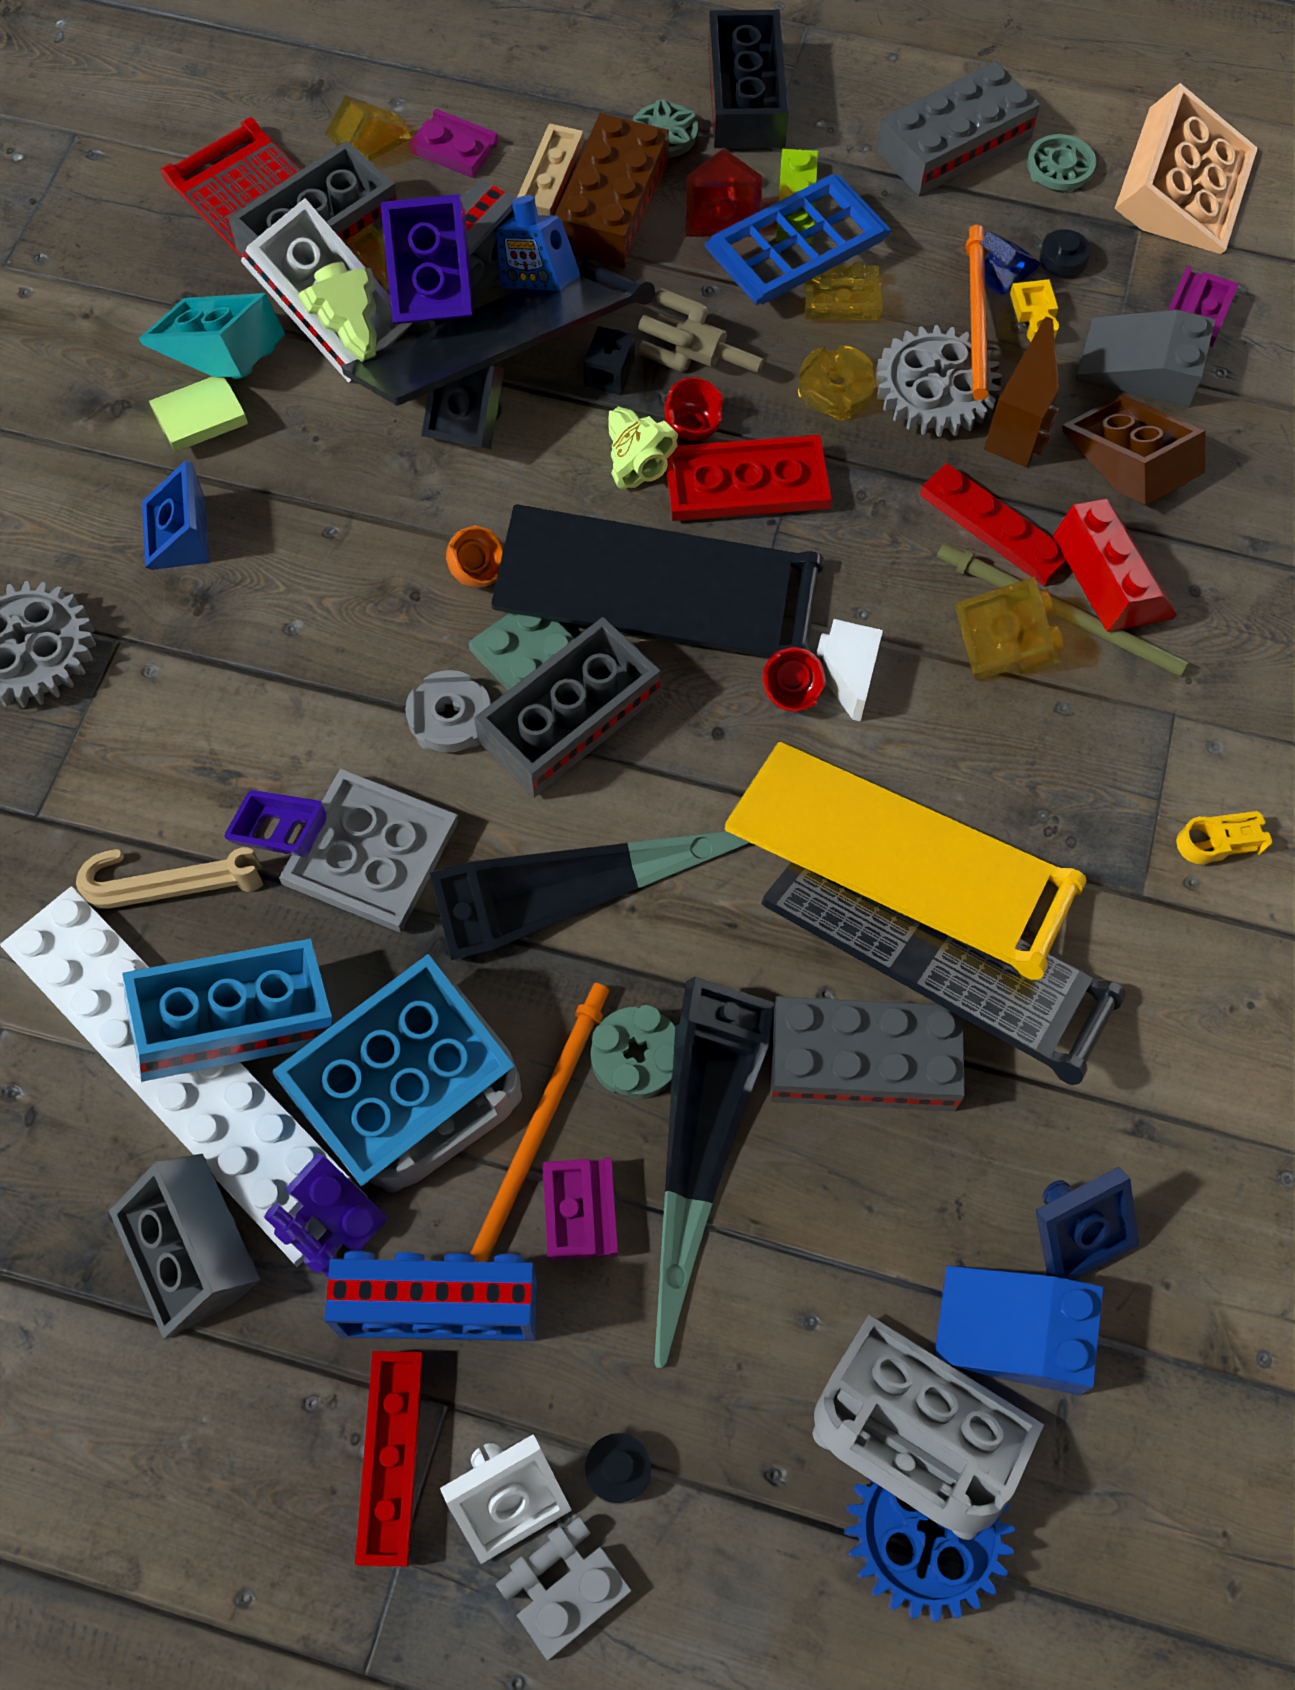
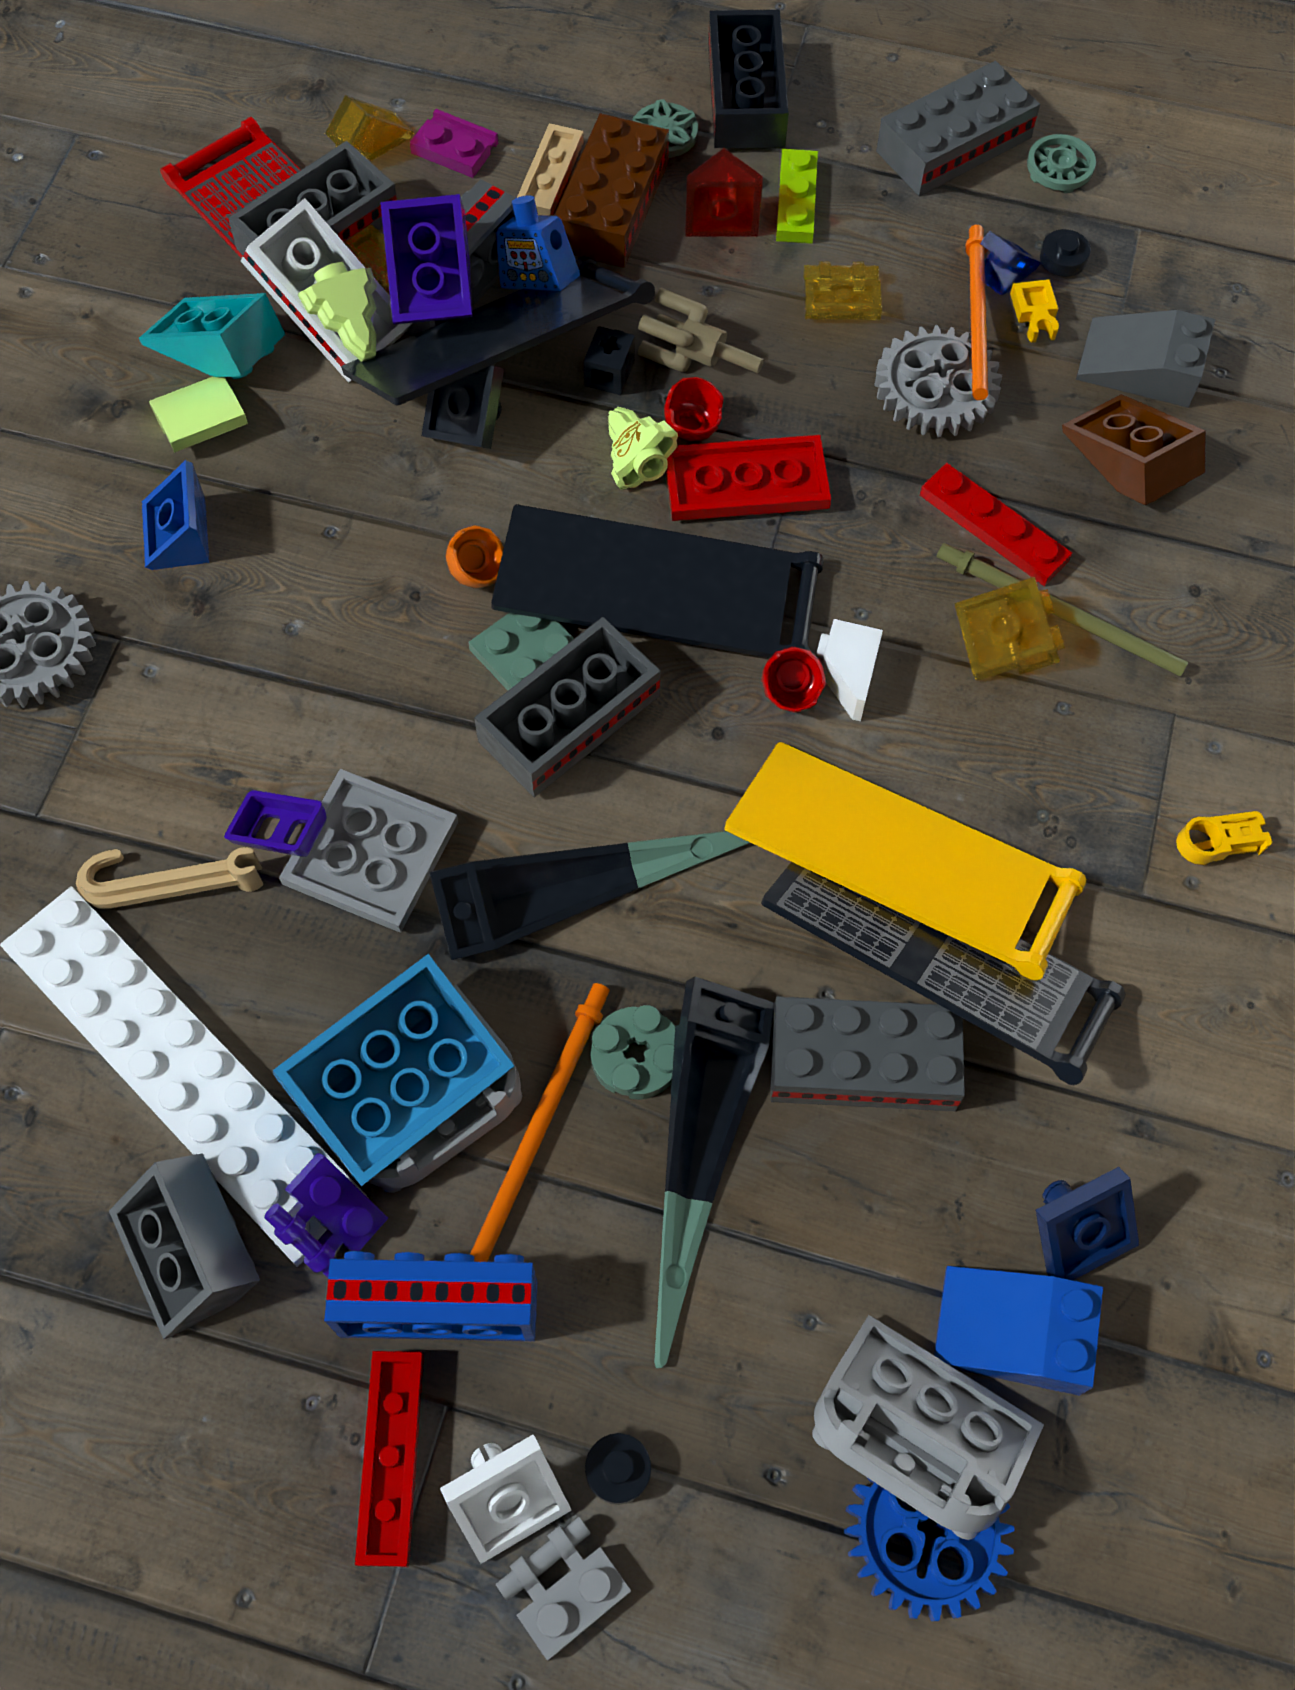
(225, 1008): dark azure brick -> none
(442, 733): light grey plate -> none
(579, 1209): magenta plate -> none
(831, 398): clear yellow plate -> none
(853, 206): blue piece -> none
(1027, 402): reddish brown slope -> none
(1111, 567): red slope -> none
(1187, 173): light nougat slope -> none
(1204, 296): magenta plate -> none

